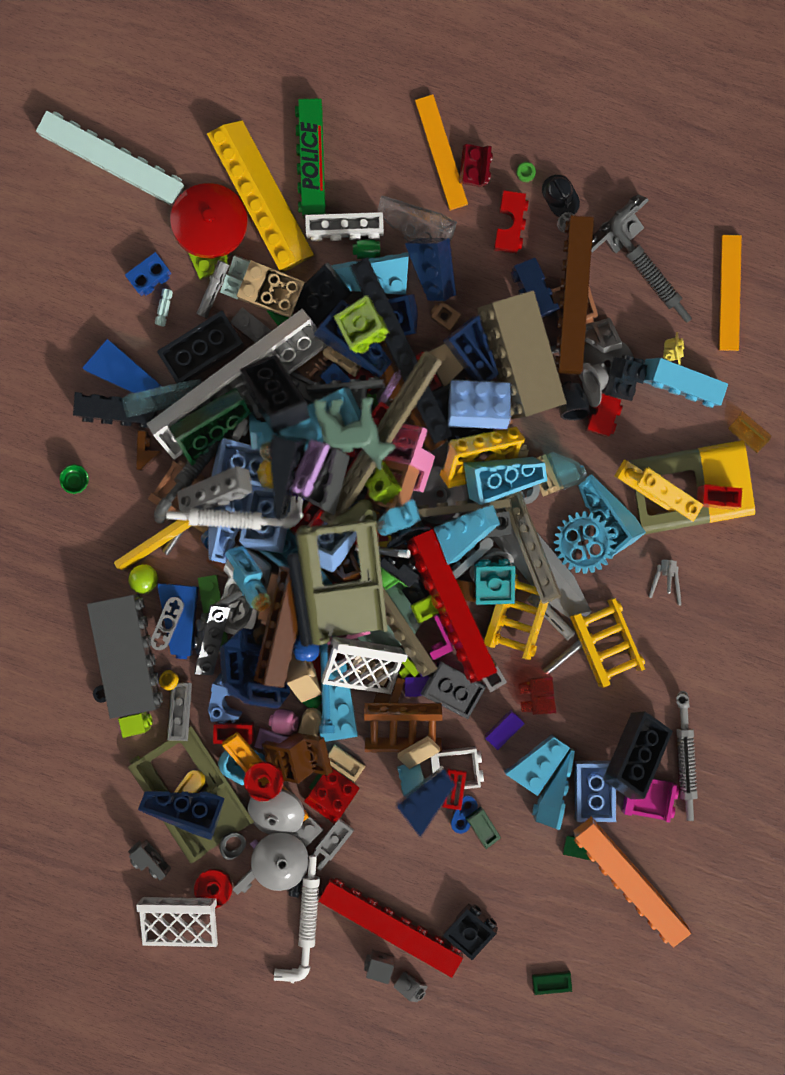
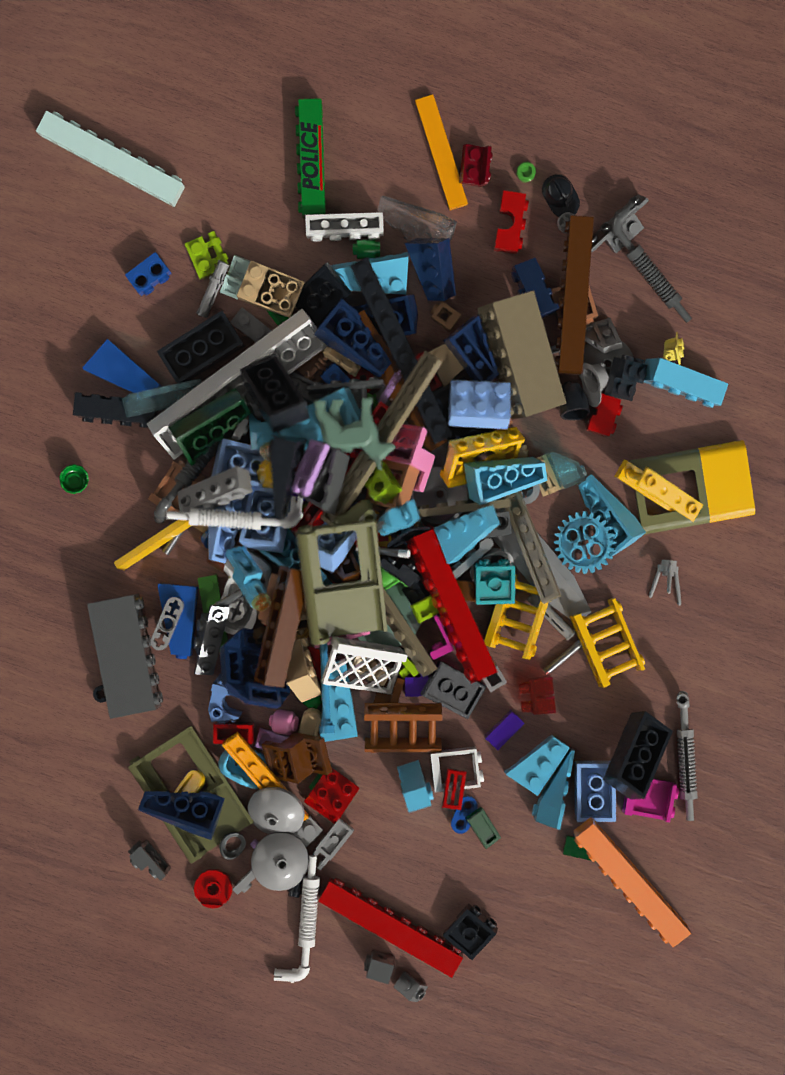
(135, 724): lime brick -> none
(142, 579): lime hair -> none
(144, 456): reddish brown slope -> none
(163, 307): light aqua axle -> none
(168, 680): yellow tile -> none
(178, 906): white fence -> none
(179, 712): light grey tile -> none
(208, 220): red dish -> none
(255, 788): red plate -> none
(260, 195): yellow slope -> none
(299, 599): black axle -> none
(303, 653): blue hair -> none
(345, 763): tan tile -> none
(361, 325): lime plate -> none
(418, 752): tan tile -> none
(425, 800): dark blue wedge -> none
(552, 983): dark green tile -> none
(720, 497): red brick -> none
(730, 292): light orange tile -> none
(750, 432): clear yellow slope -> none

